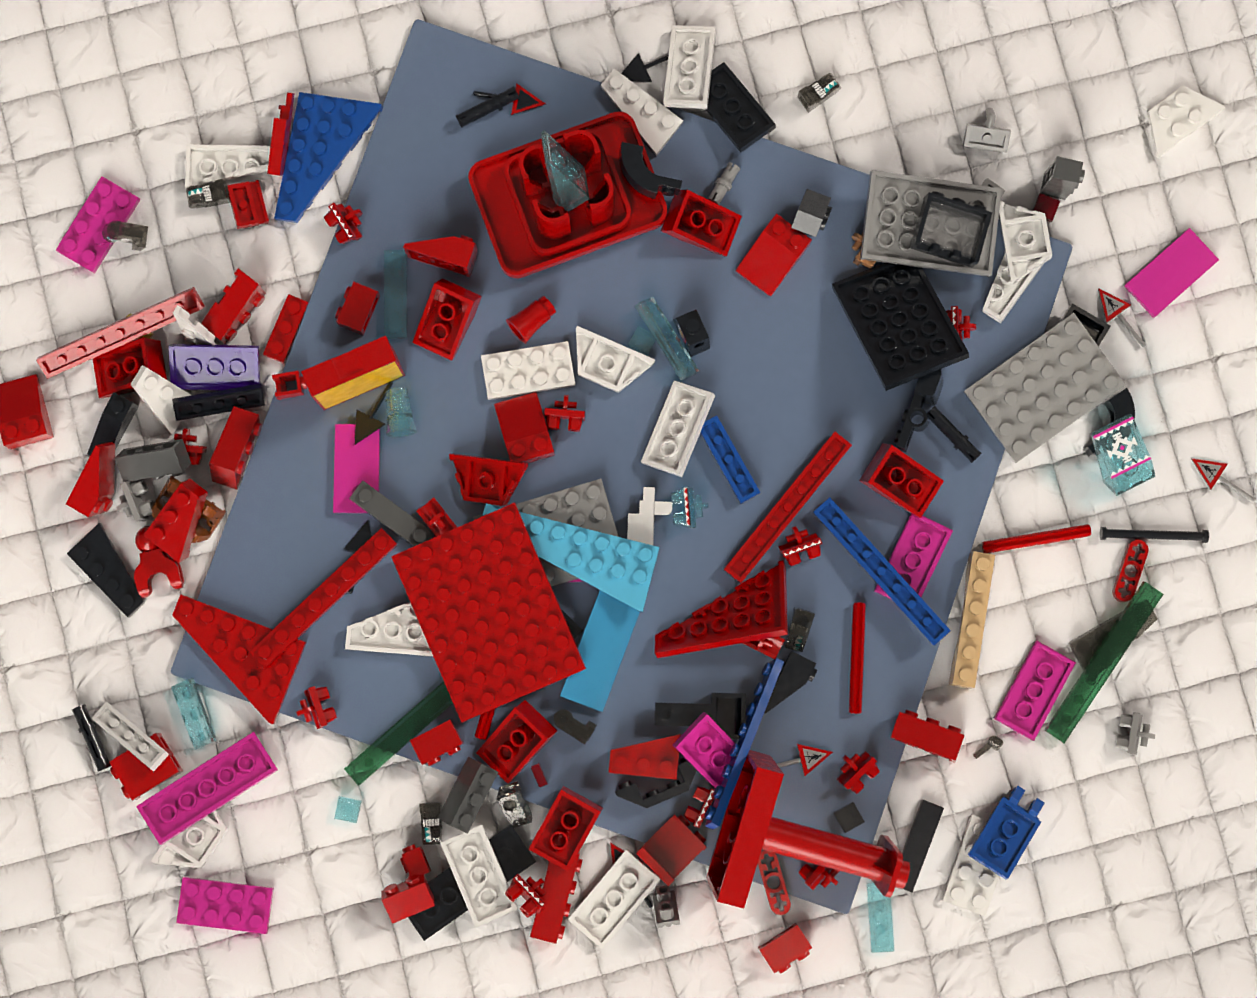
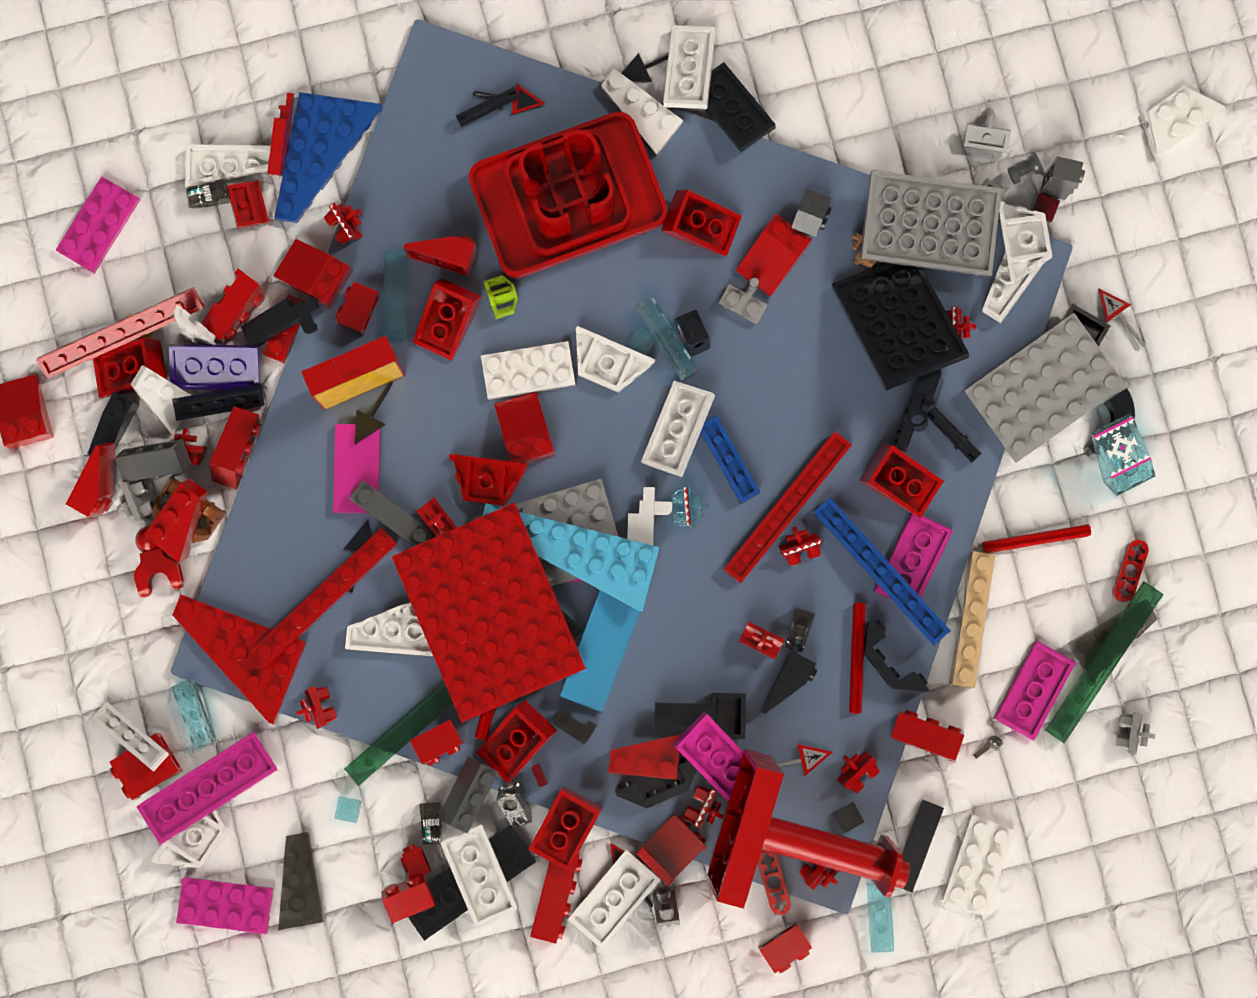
(91, 737): black pin -> none
(102, 564): black wing -> none
(127, 233): clear smoke leg -> none
(279, 319): none -> black piece
(282, 378): red window -> none
(300, 891): none -> clear smoke wing
(313, 273): none -> red slope
(399, 413): clear light blue plant -> none
(501, 296): none -> lime piece
(531, 318): red plant -> none
(532, 894): red hips -> none
(554, 415): red hips -> none
(565, 174): clear light blue slope -> none
(641, 177): black arch -> none
(724, 183): light grey pin -> none
(740, 750): blue plate -> none
(743, 302): none -> light grey plate
(748, 614): red wing -> none
(818, 92): clear smoke leg -> none
(875, 633): none -> black slope
(951, 229): window -> none
(1006, 834): blue tile -> none
(1034, 165): none -> dark grey piece
(1153, 534): black bar -> none
(1171, 273): dark pink tile -> none
(1212, 472): piece -> none

